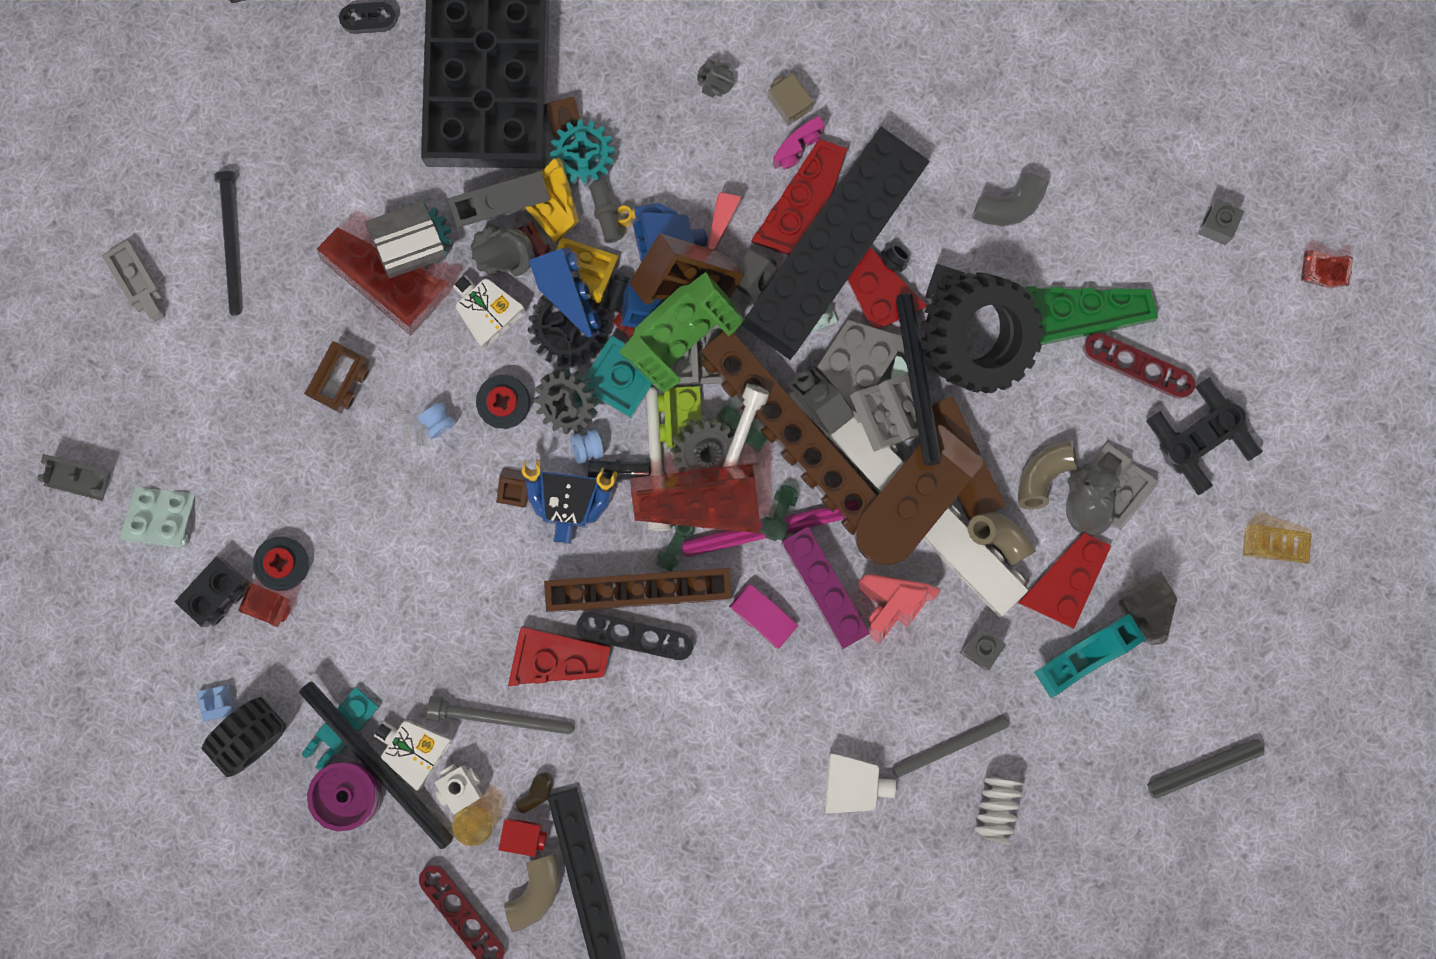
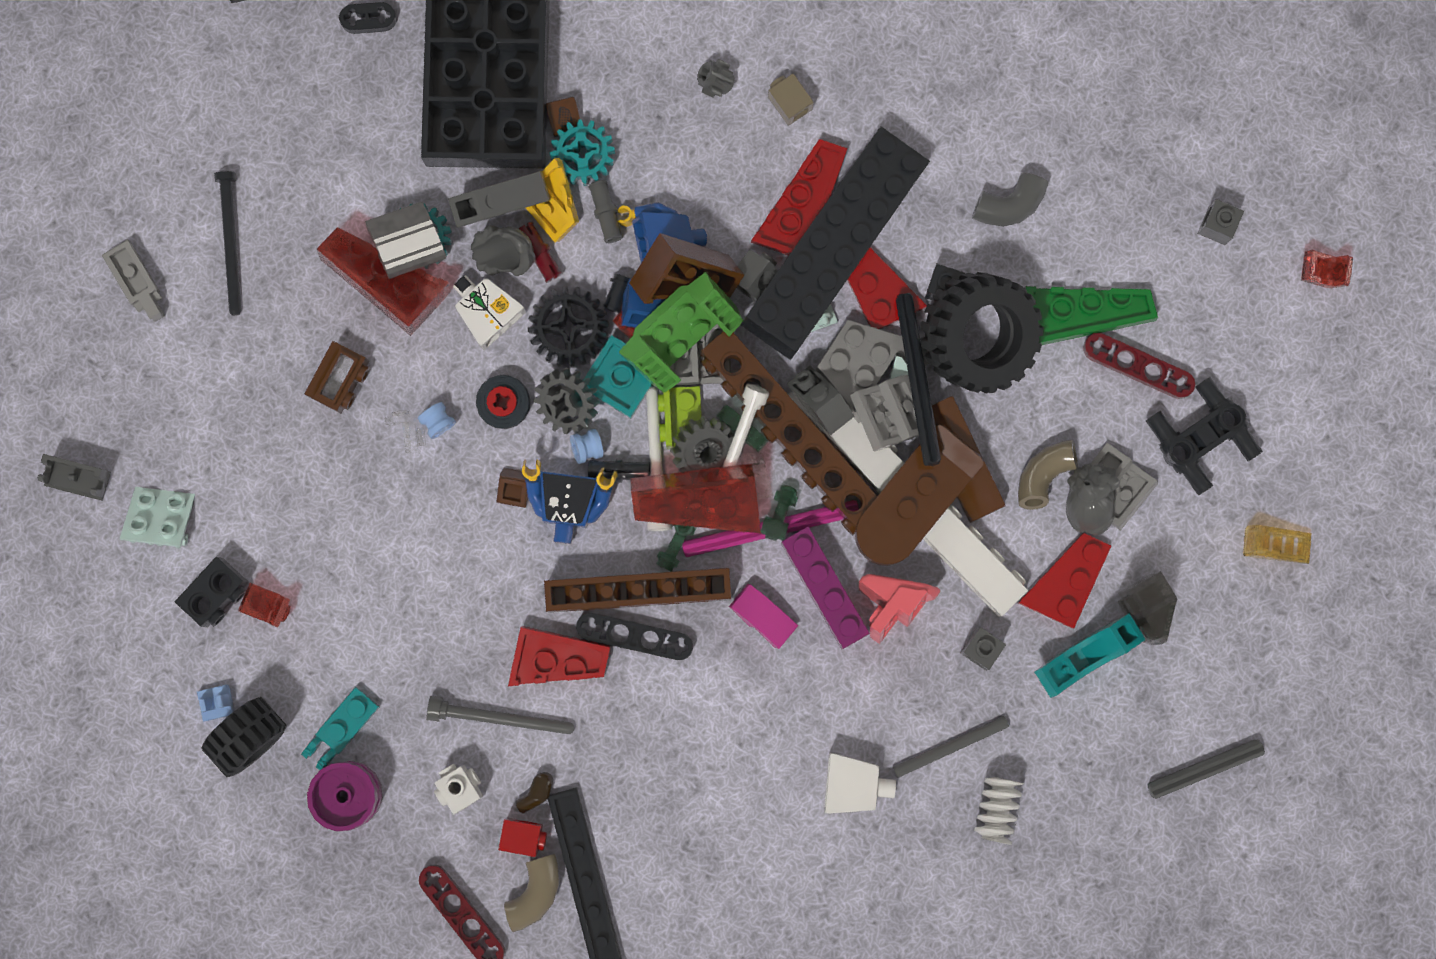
(292, 561): black wheel -> none
(376, 765): black axle -> none
(412, 750): white torso -> none
(473, 825): clear yellow head -> none
(561, 283): blue slope -> none
(596, 266): yellow wing -> none
(724, 212): coral slope -> none
(791, 150): dark pink slope -> none
(895, 257): black plate -> none
(1003, 533): dark tan cylinder -> none

